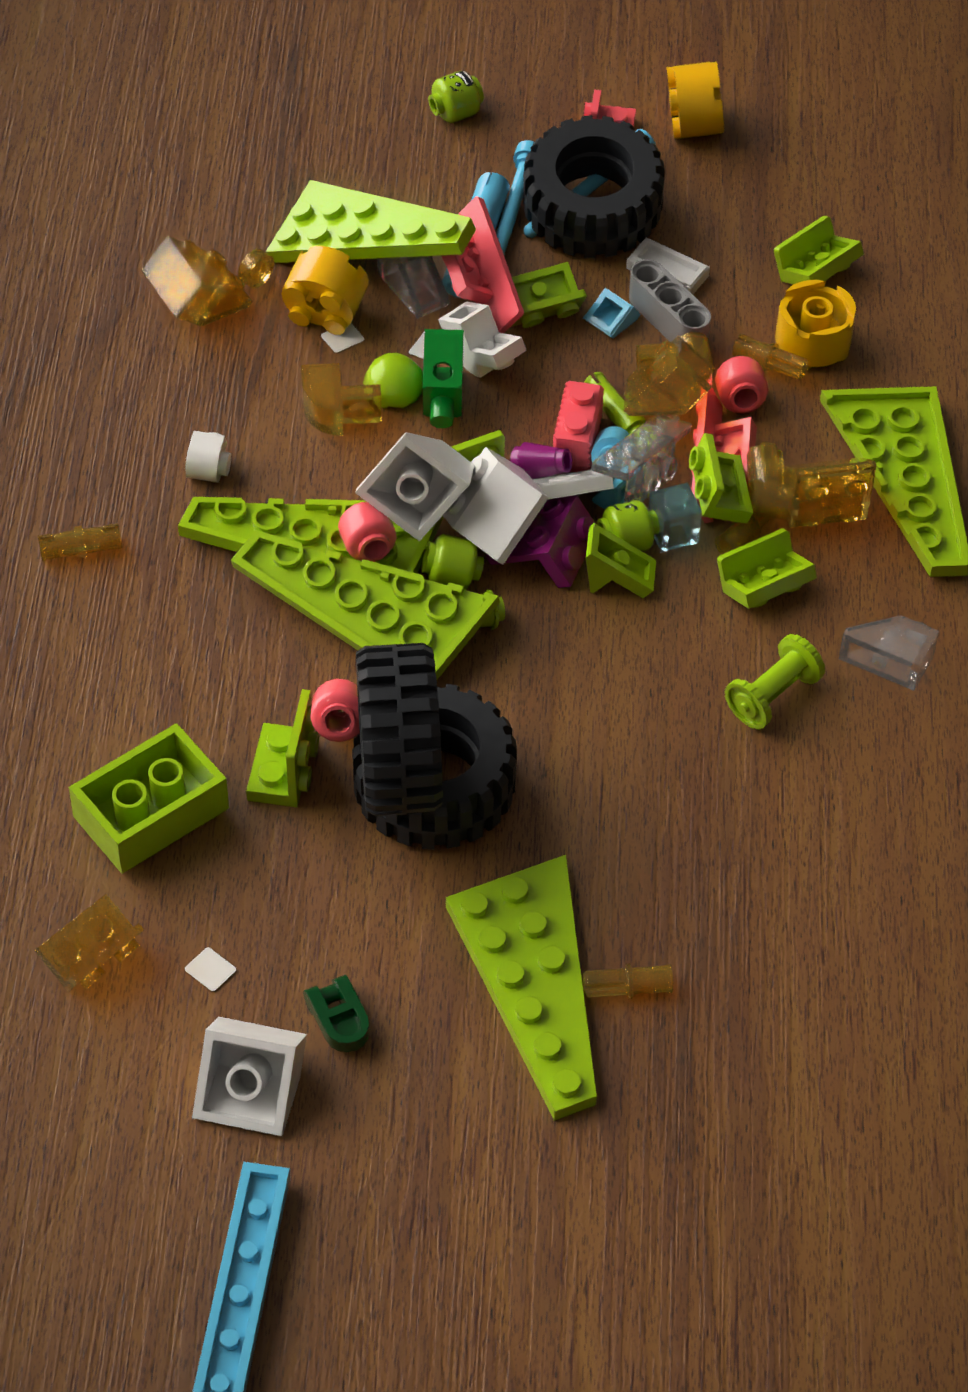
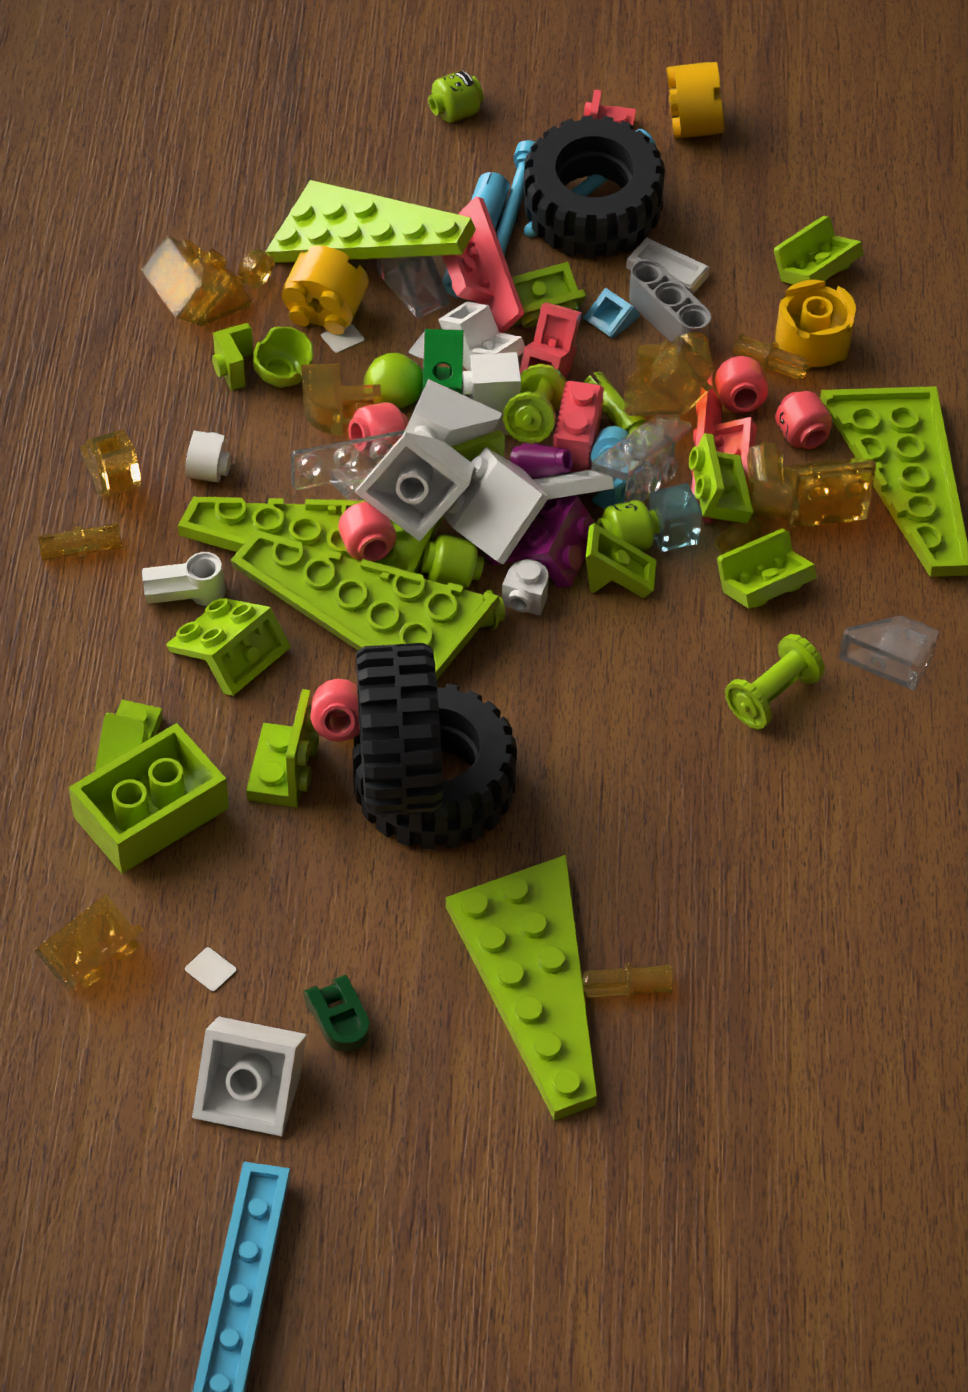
(111, 463): none -> clear yellow brick
(126, 730): none -> lime slope
(196, 579): none -> white piece
(229, 350): none -> lime bracket
(234, 640): none -> lime bracket
(281, 355): none -> lime hair
(340, 463): none -> clear bracket
(376, 420): none -> coral head
(450, 416): none -> white slope
(493, 381): none -> white brick
(526, 587): none -> white plate
(531, 413): none -> lime hose
(553, 339): none -> coral brick
(804, 420): none -> coral head

